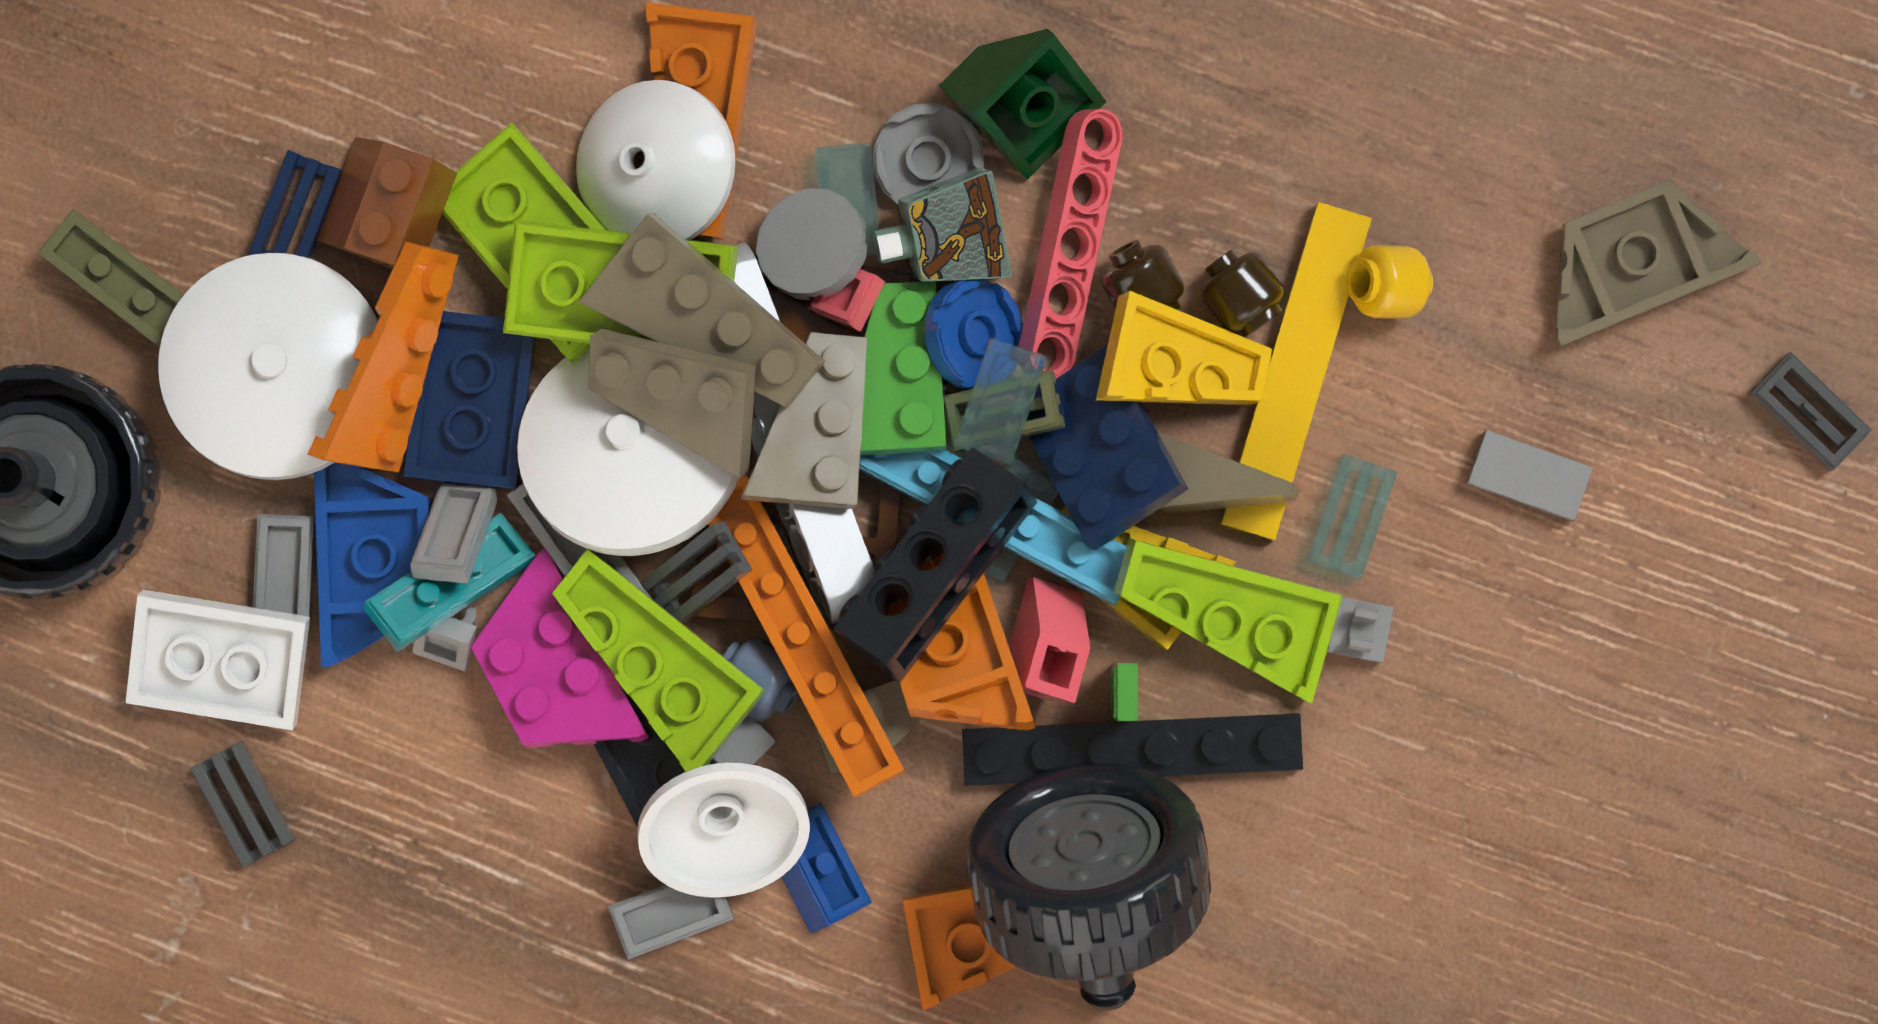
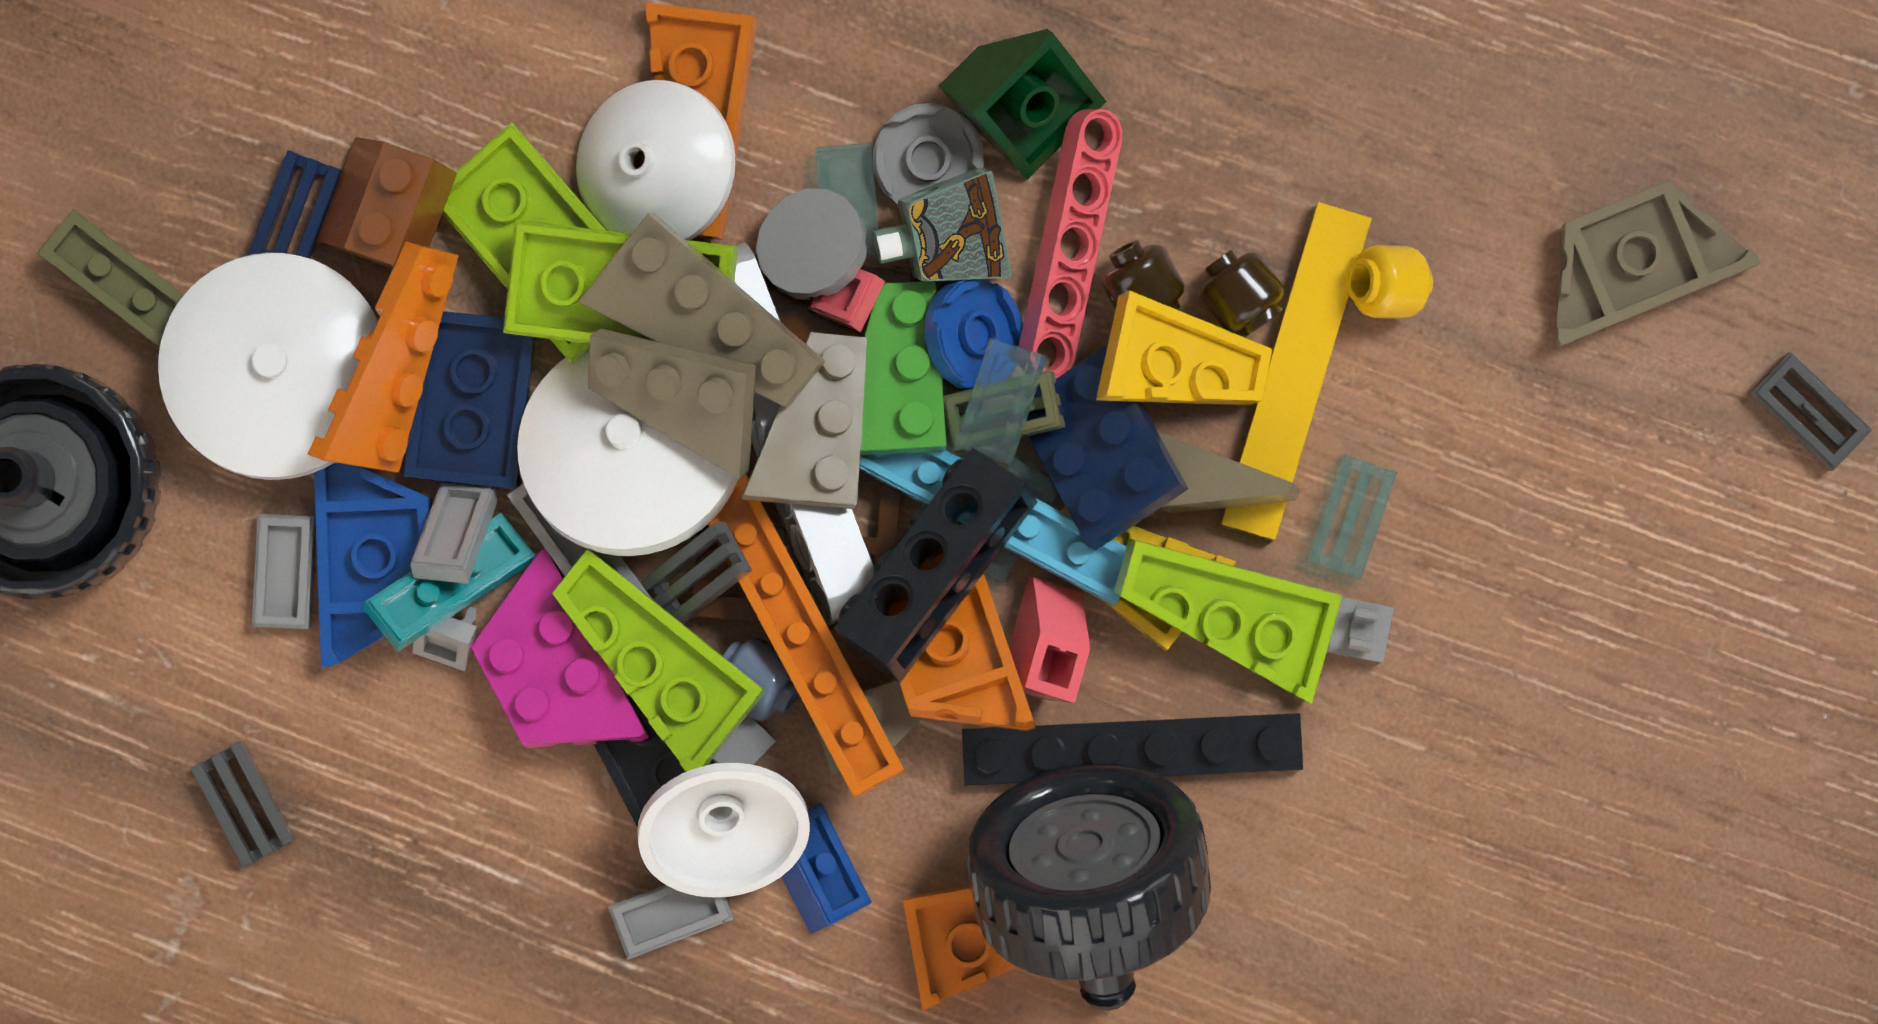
(217, 659): white plate -> none
(1124, 692): bright green tile -> none
(1529, 475): light grey tile -> none

